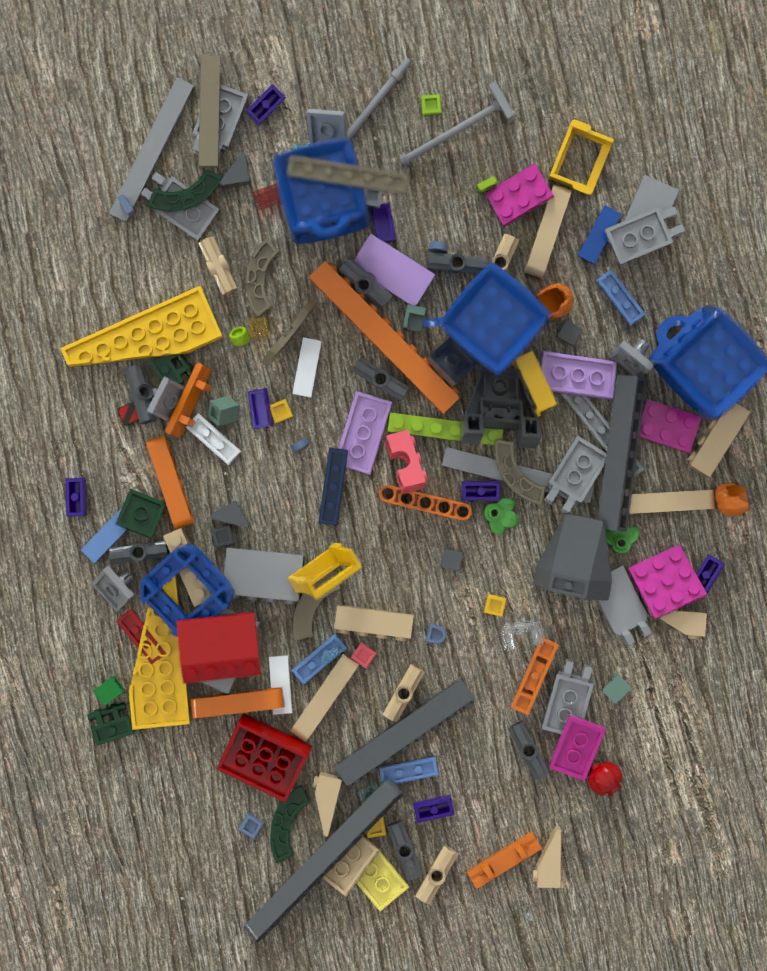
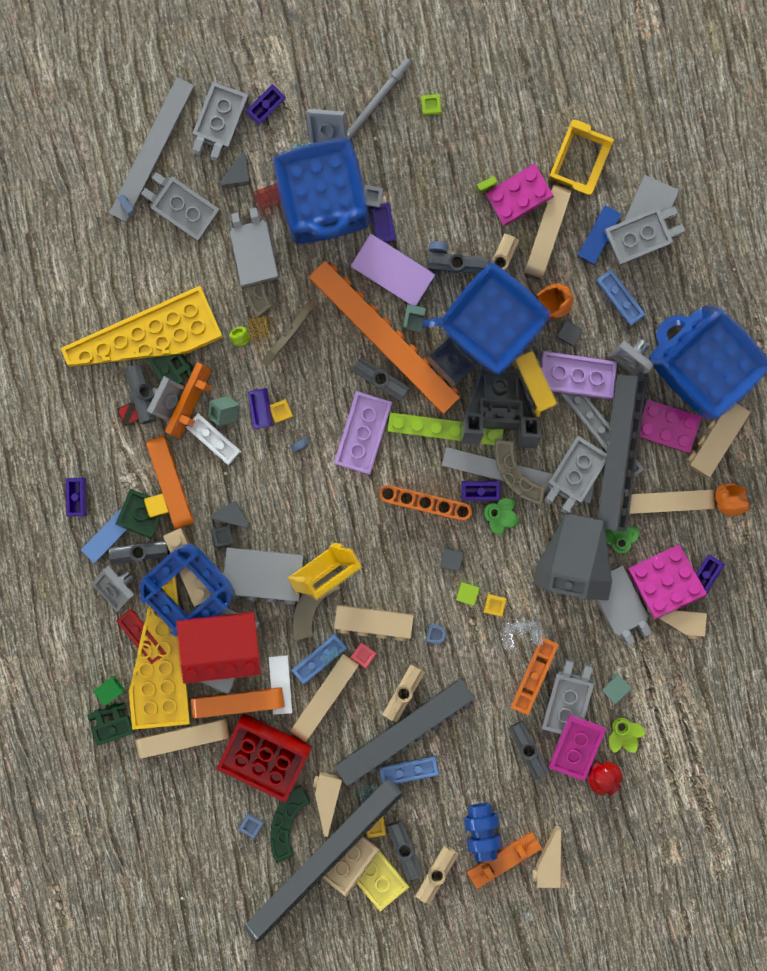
(155, 505): none -> yellow tile
(182, 738): none -> tan beam
(188, 197): dark green tile -> none
(209, 111): dark tan tile -> none
(217, 265): tan piece -> none
(253, 250): none -> light grey tile
(307, 367): white tile -> none
(333, 486): dark blue tile -> none
(347, 175): dark tan tile -> none
(374, 291): dark grey piece -> none
(402, 446): coral arch -> none
(433, 808): dark purple brick -> none
(467, 593): none -> lime tile
(484, 840): none -> blue piece
(498, 105): light grey tile -> none
(627, 737): none -> lime plate

